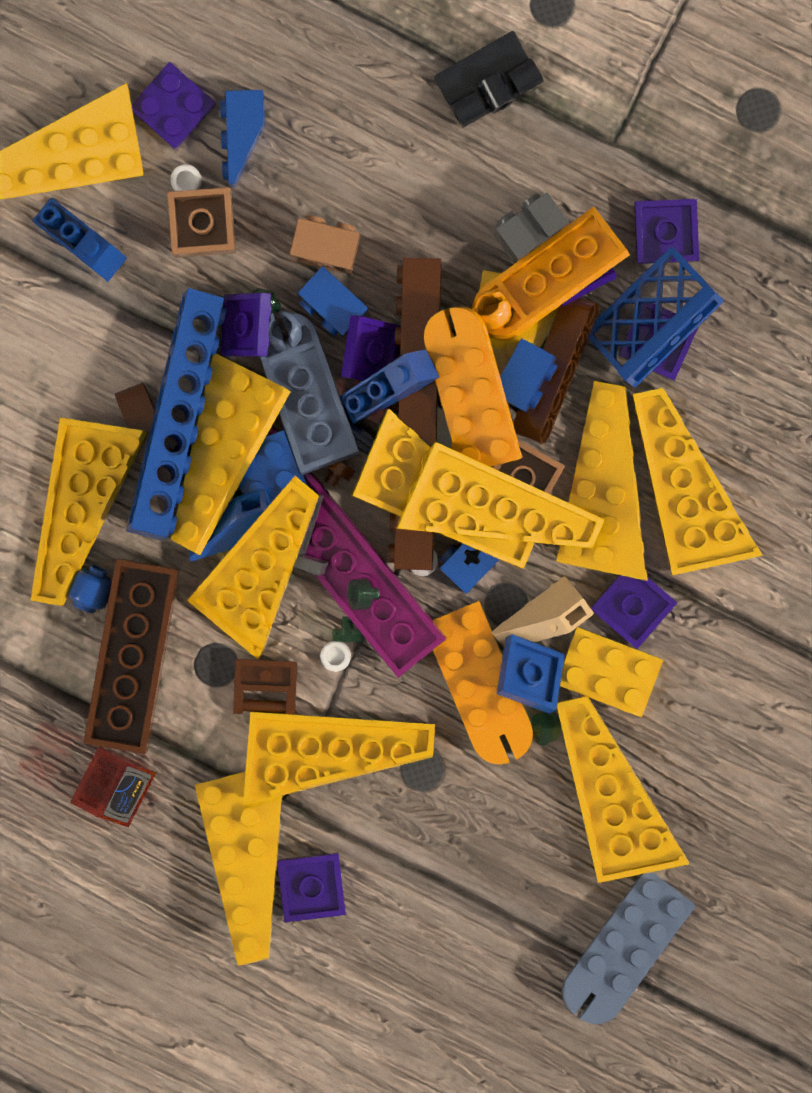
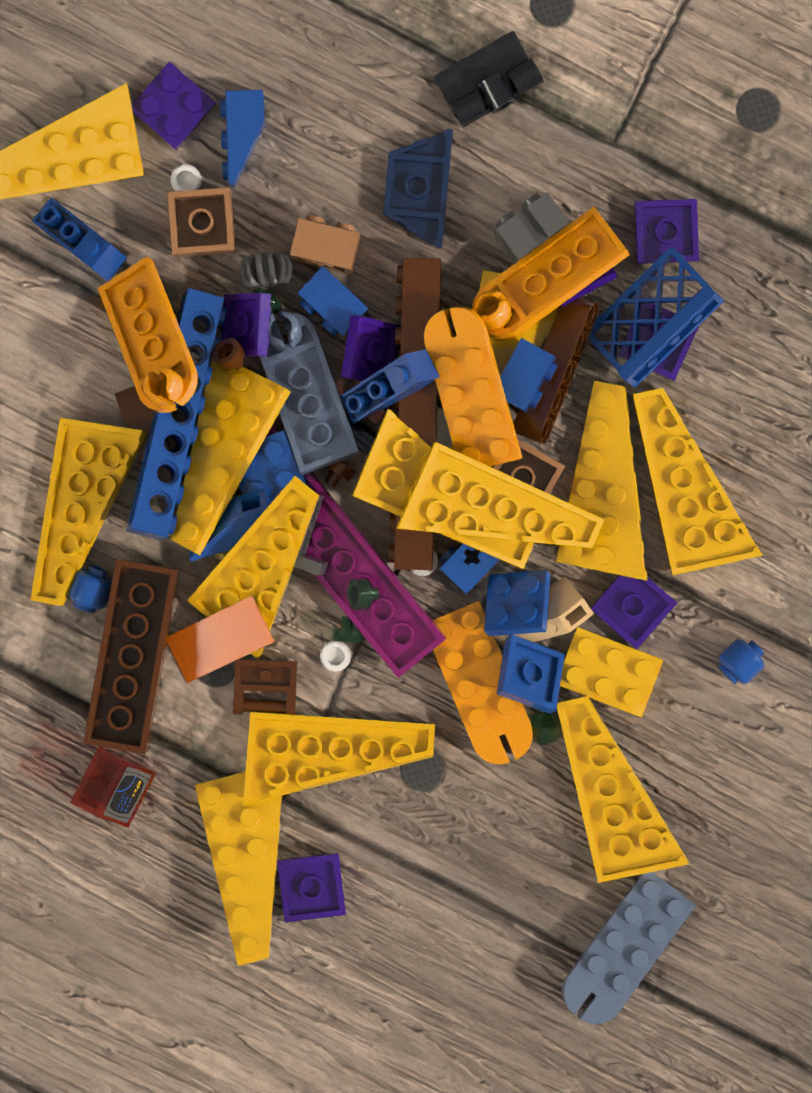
(150, 337): none -> light orange plate
(219, 639): none -> orange sticker
(228, 354): none -> reddish brown tile
(266, 269): none -> dark grey gear
(419, 186): none -> dark blue wing
(517, 603): none -> blue plate
(741, 661): none -> blue head

